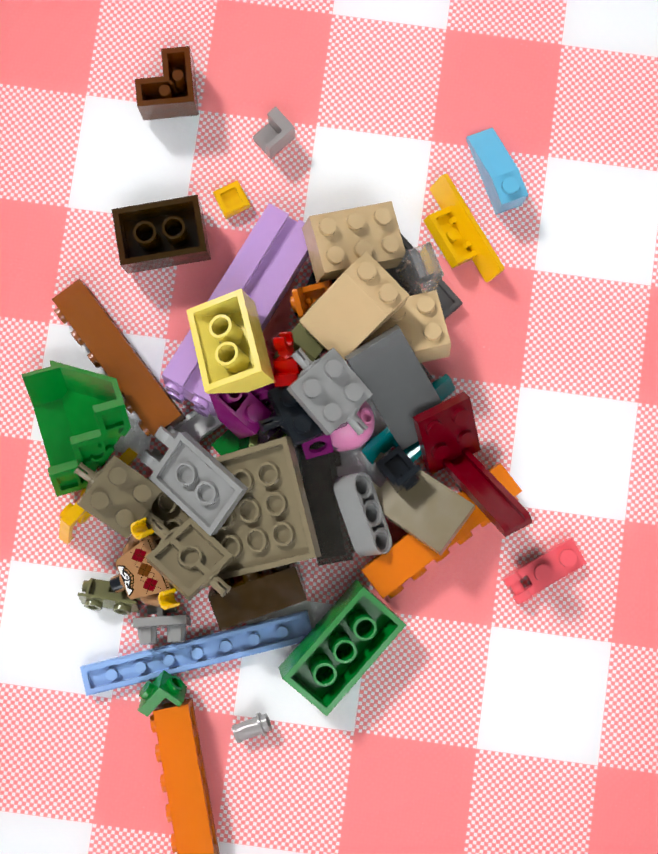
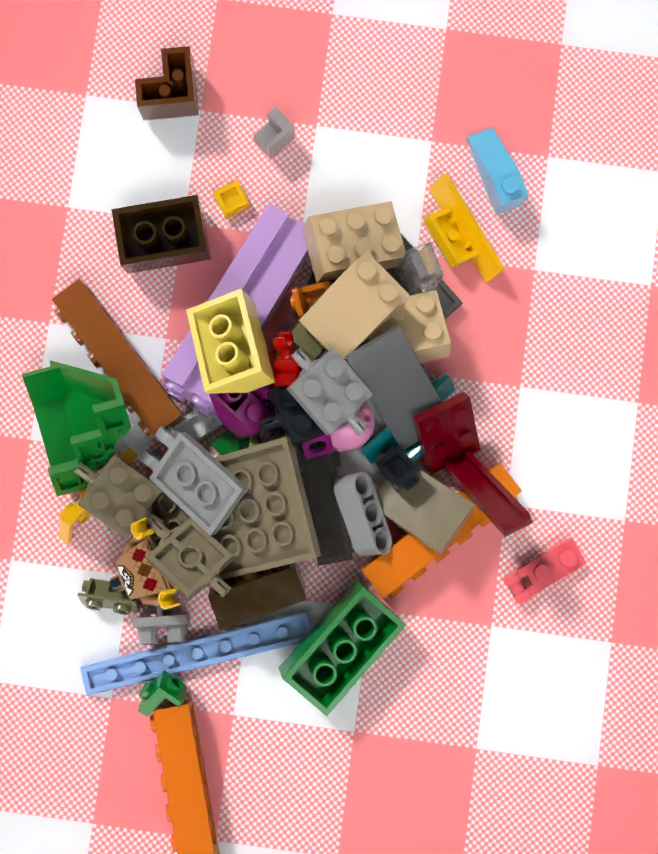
(252, 727): light grey pin -> none

